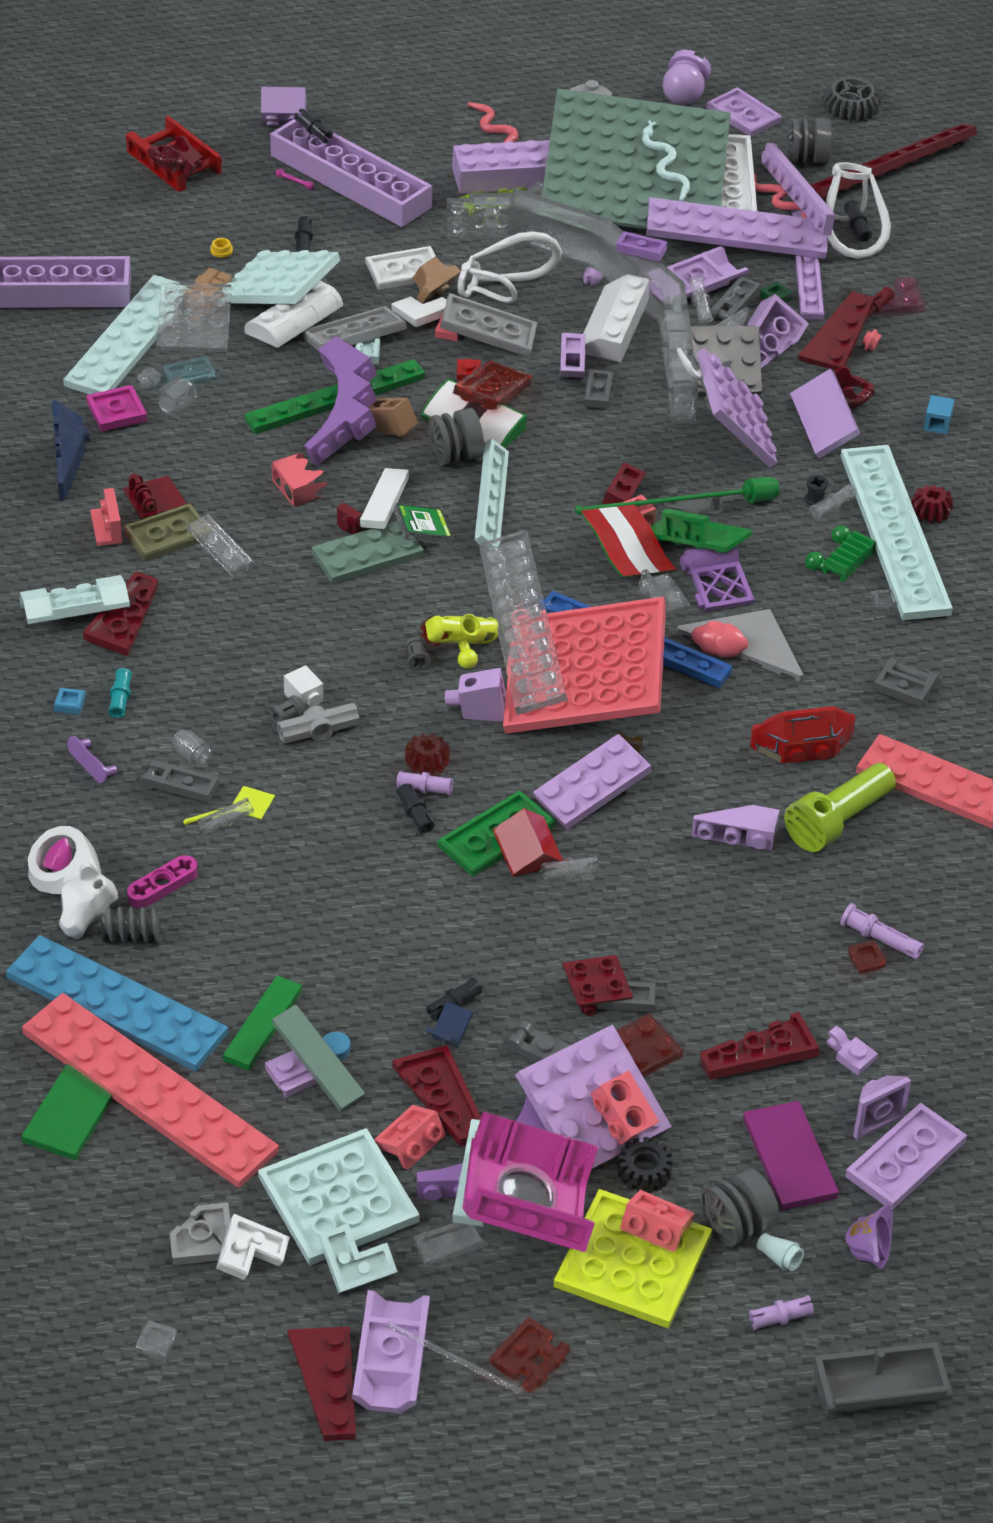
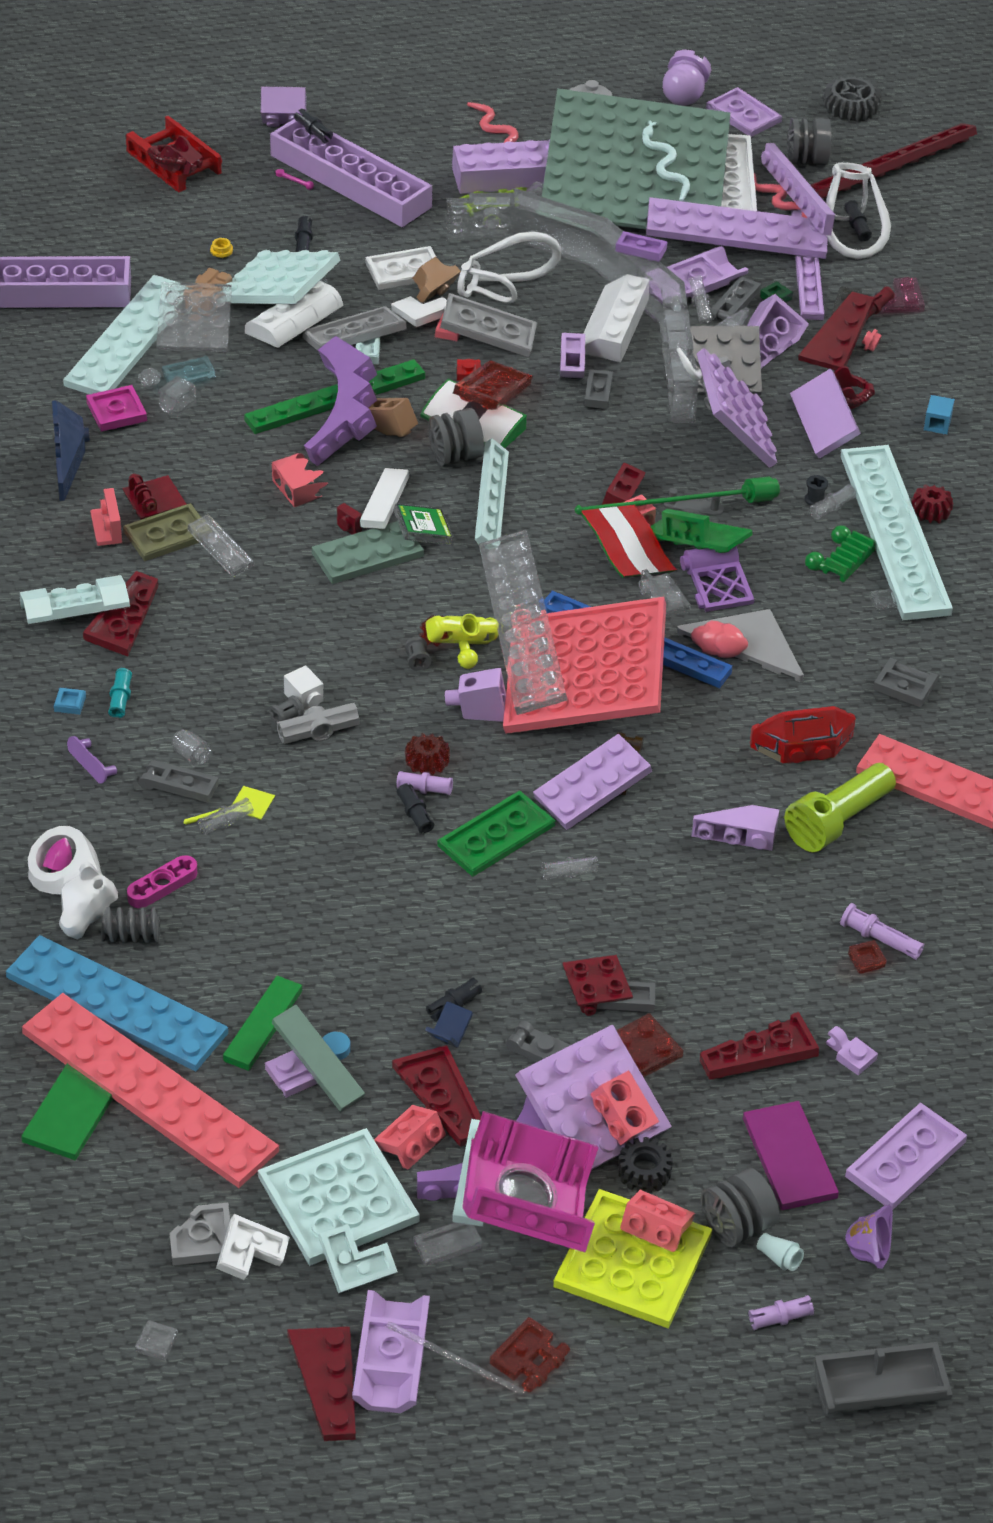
(526, 842): slope -> none
(593, 276): lavender hinge -> none
(881, 1104): lavender slope -> none

